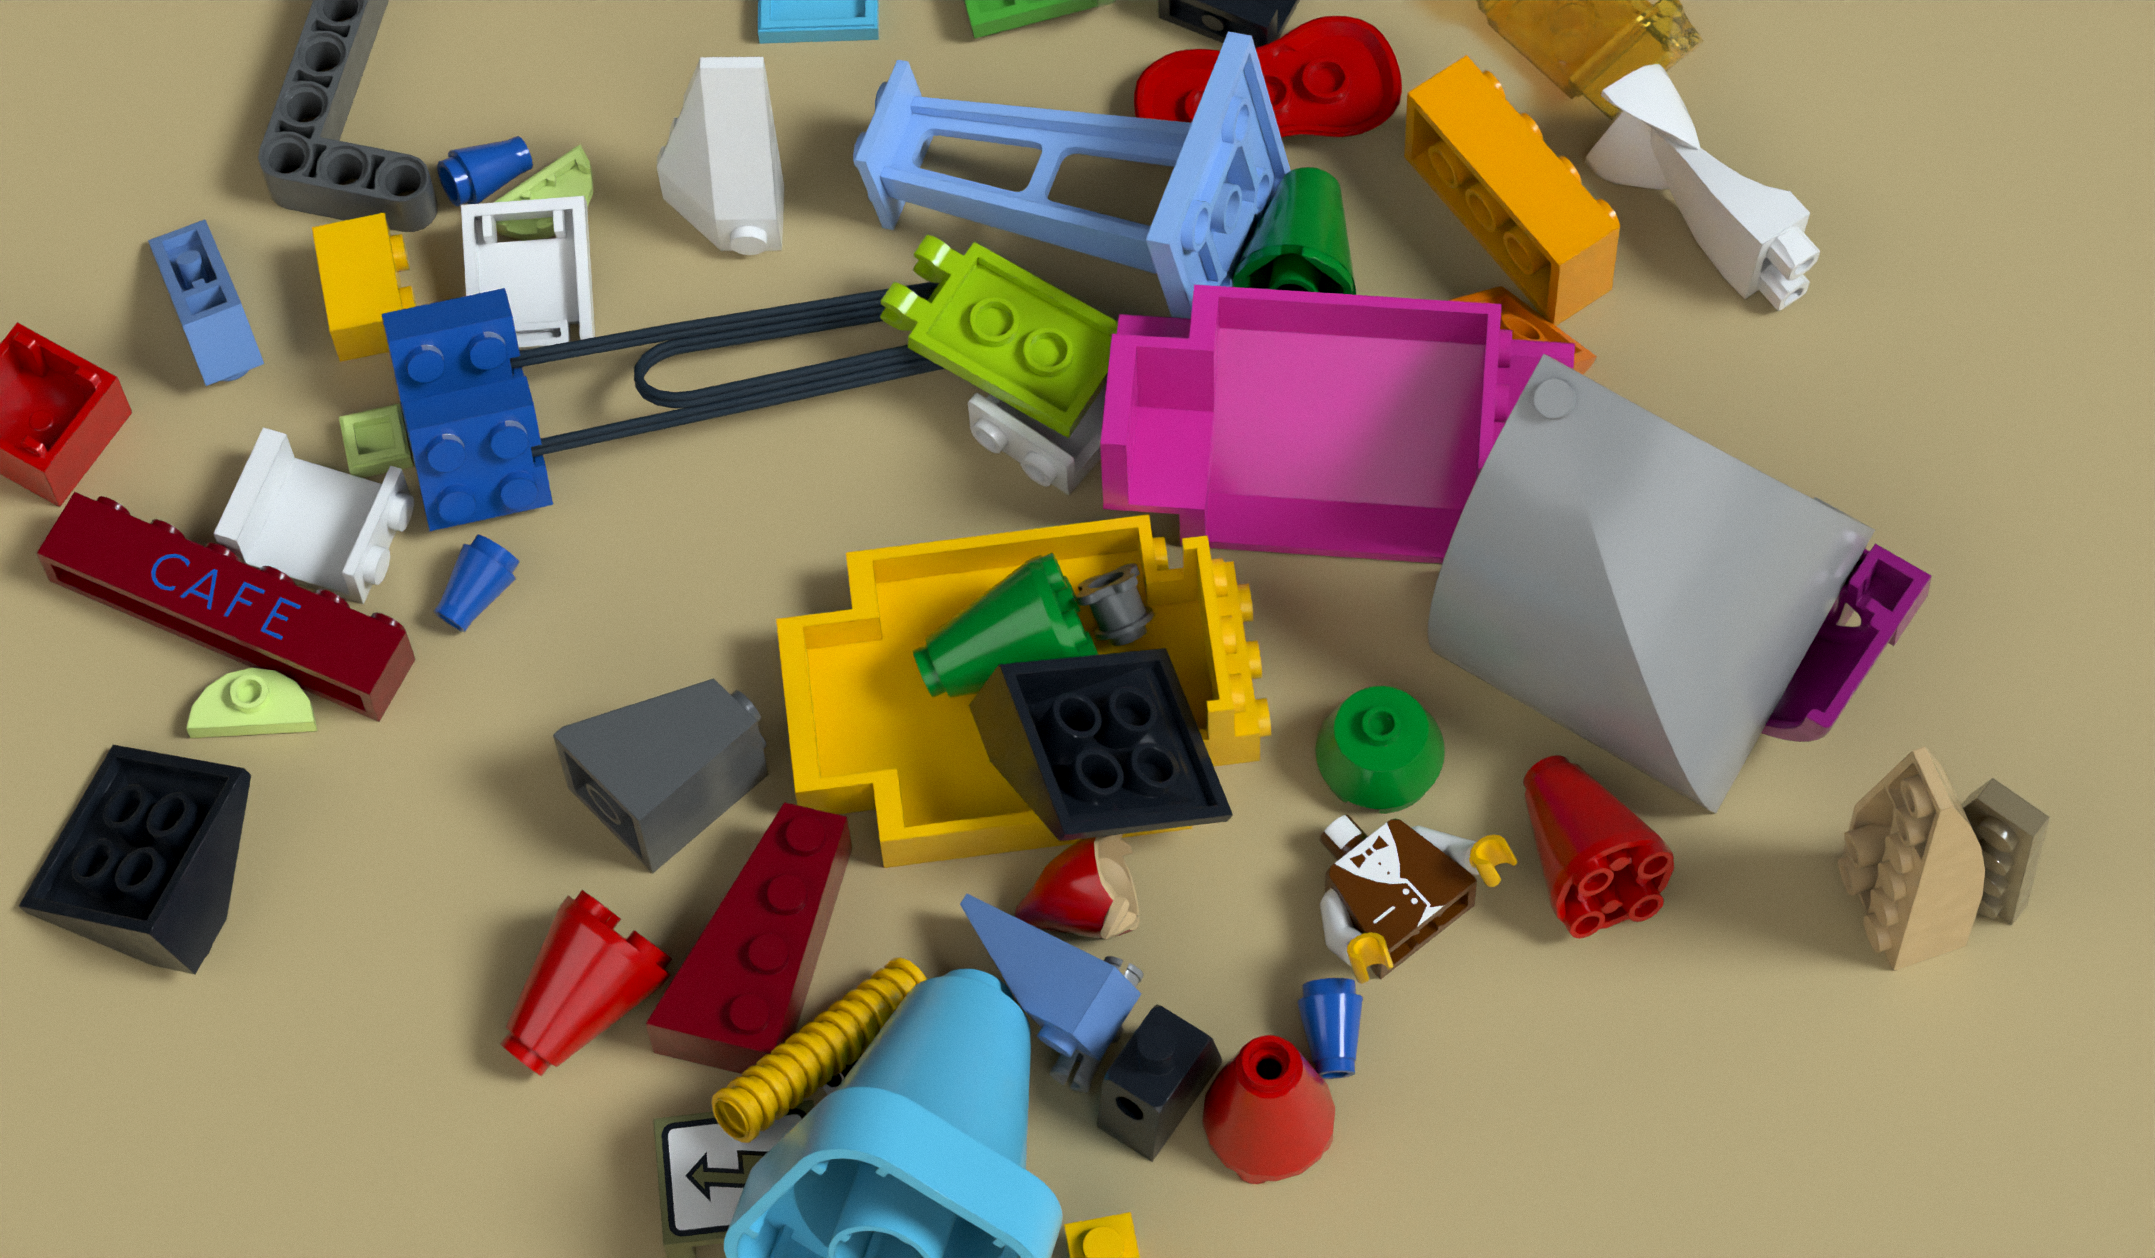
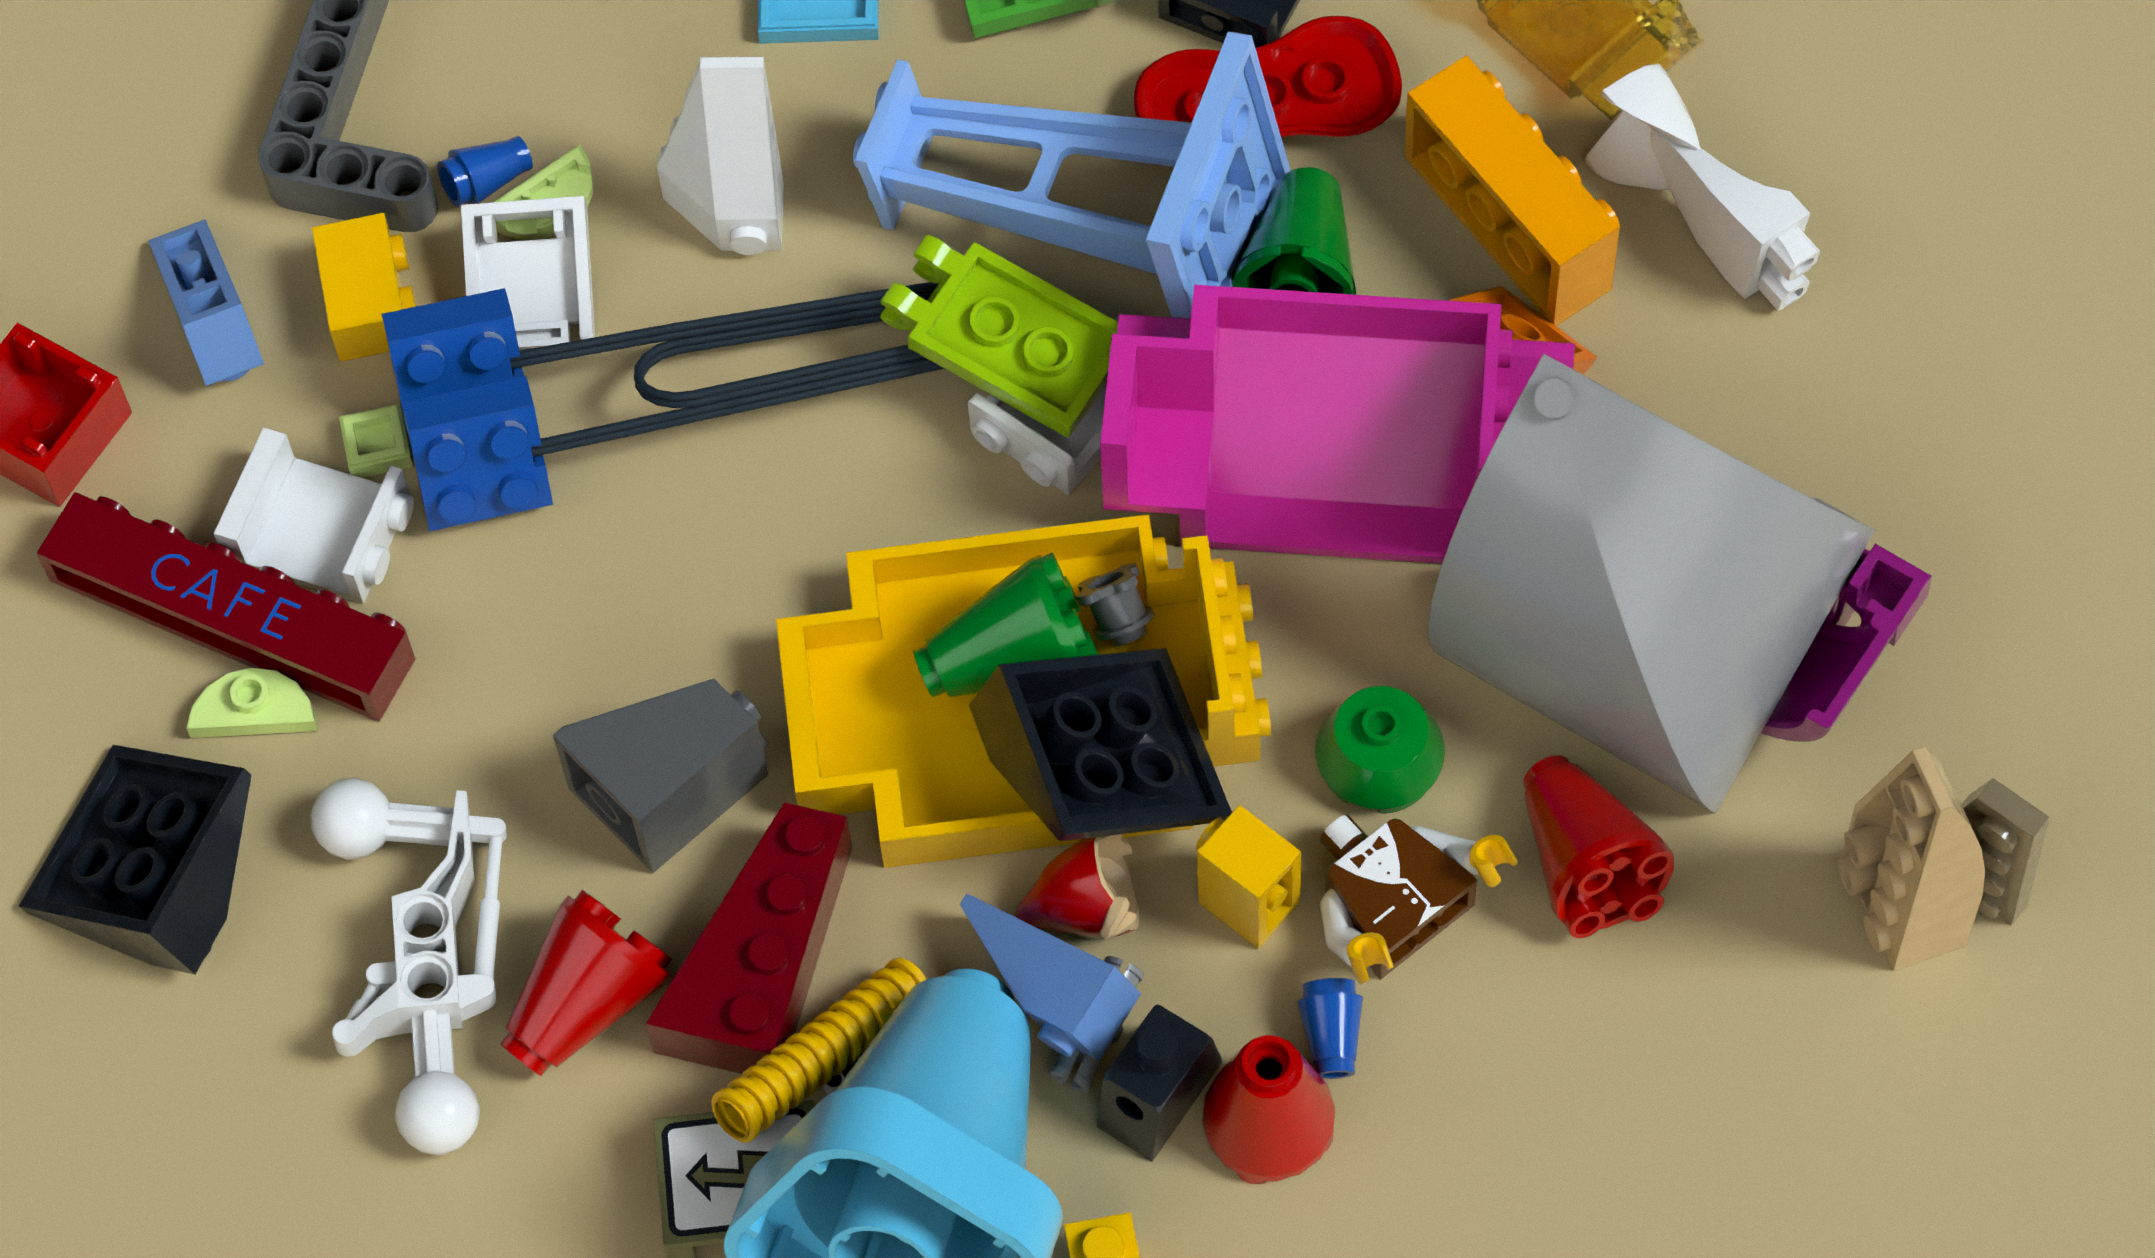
(352, 822): none -> white piece
(475, 582): blue cone -> none
(1247, 875): none -> yellow brick

